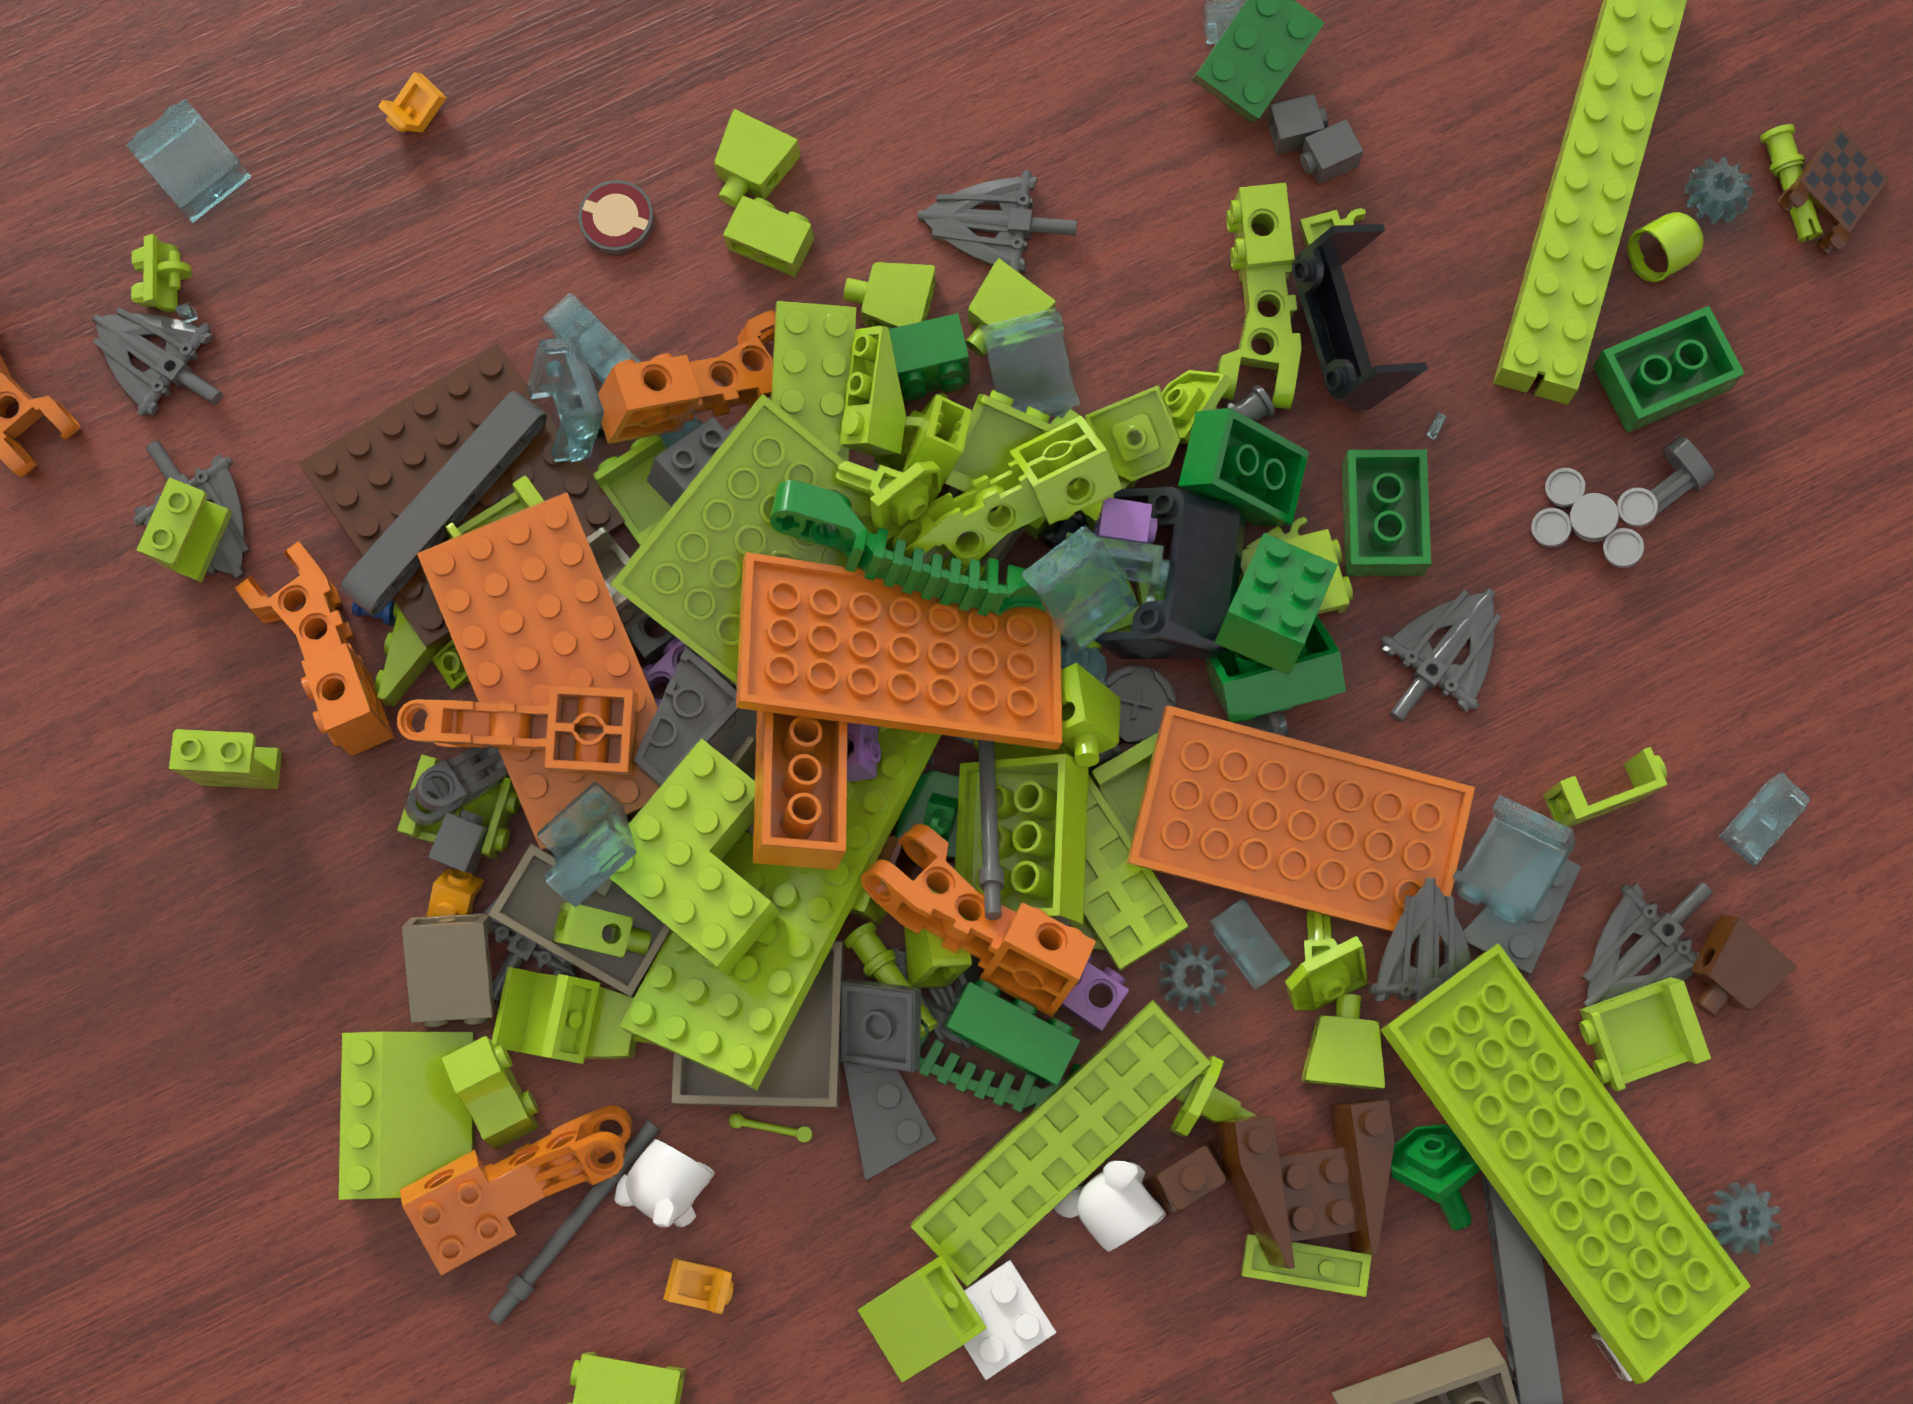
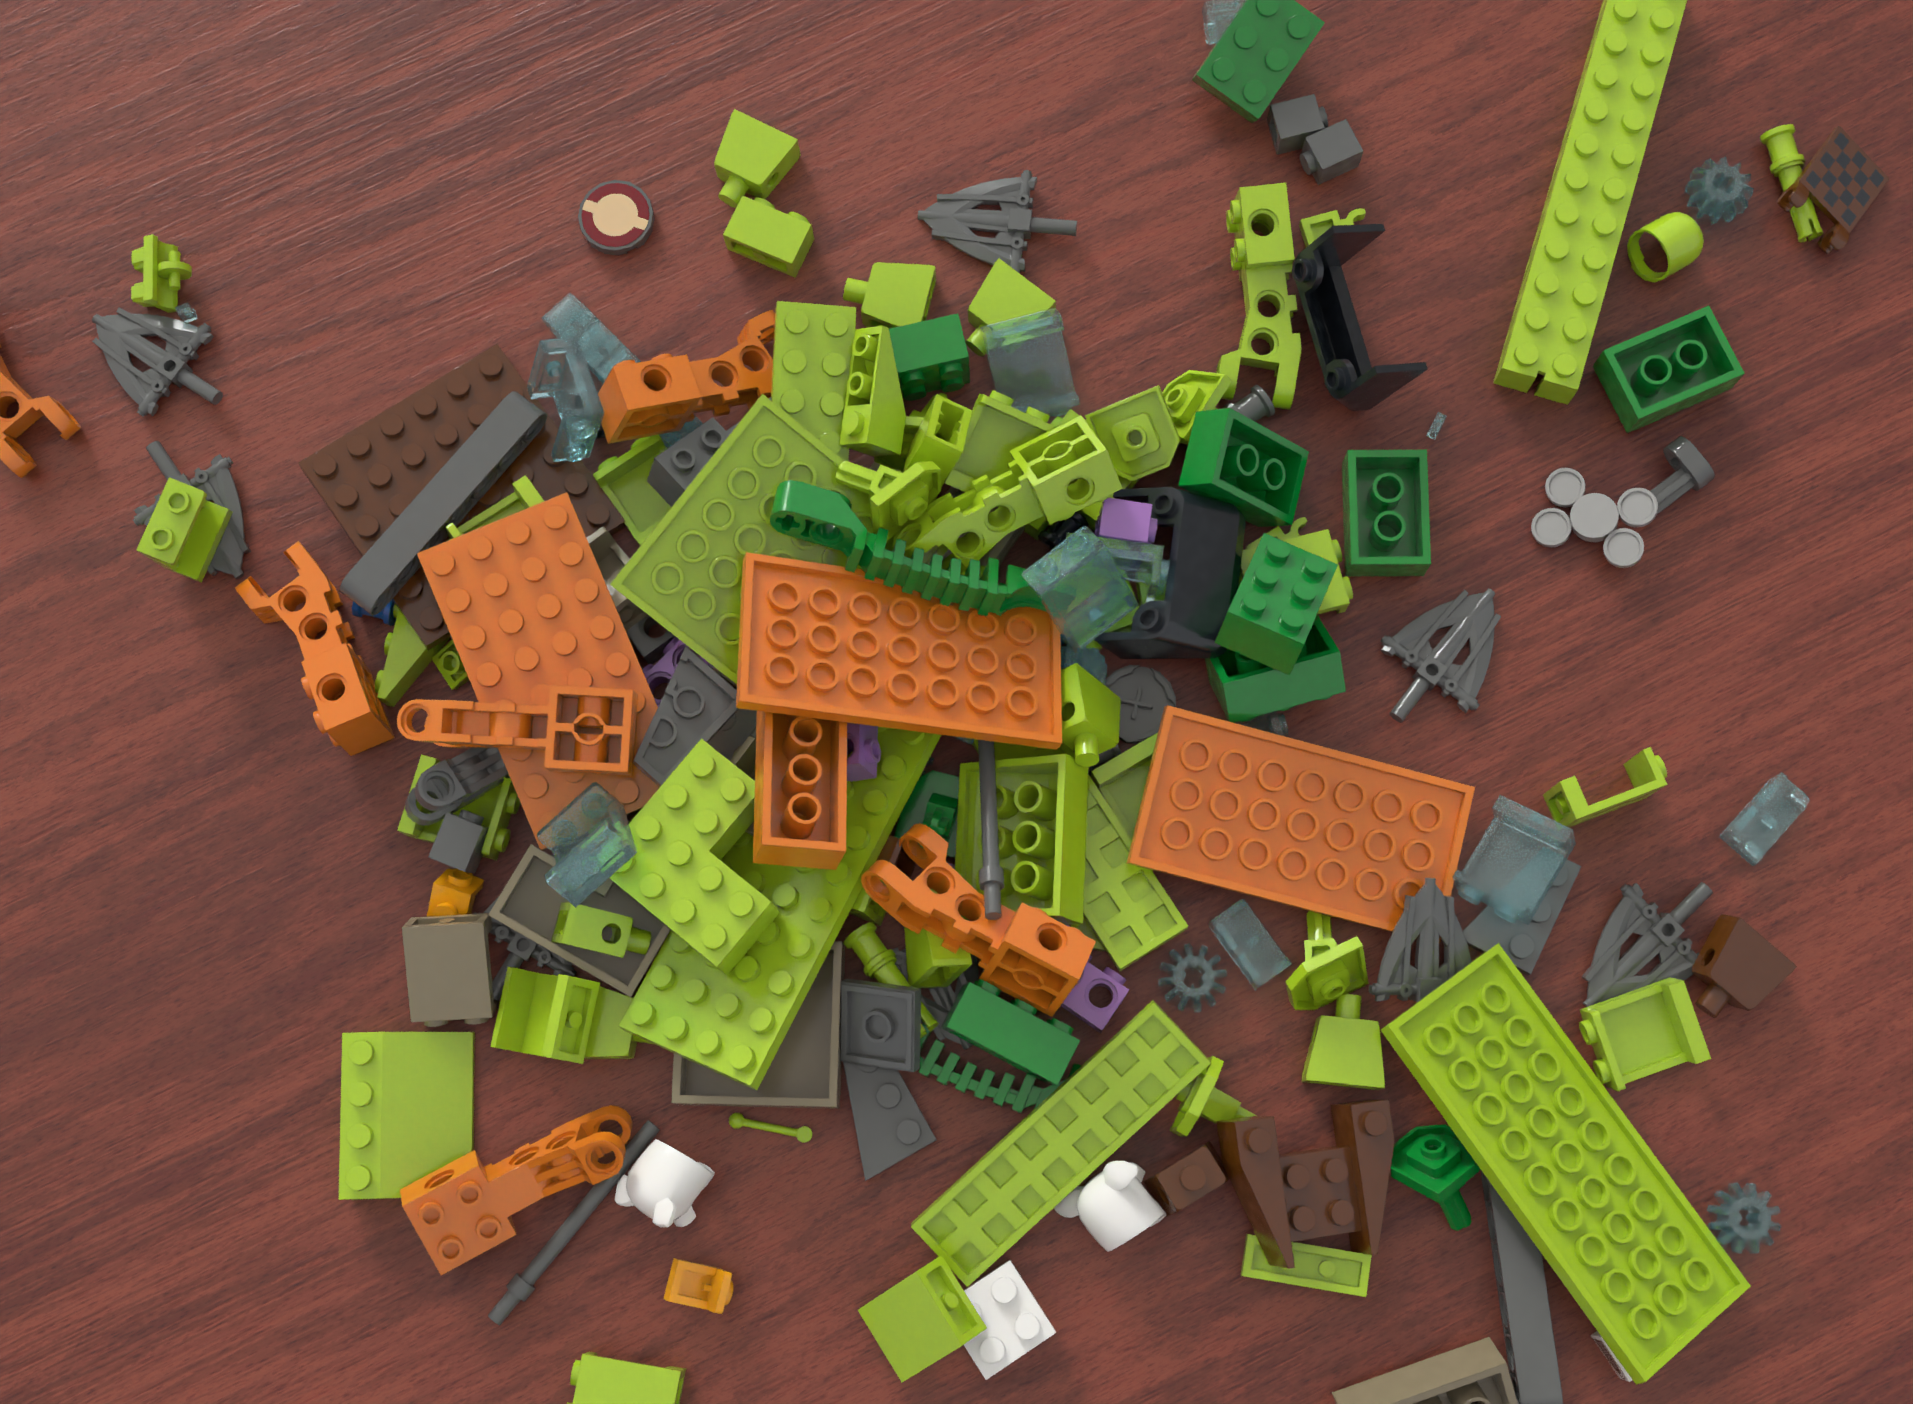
(188, 160): clear light blue panel -> none
(224, 759): lime panel -> none
(414, 105): light orange bracket -> none
(491, 1092): lime brick -> none

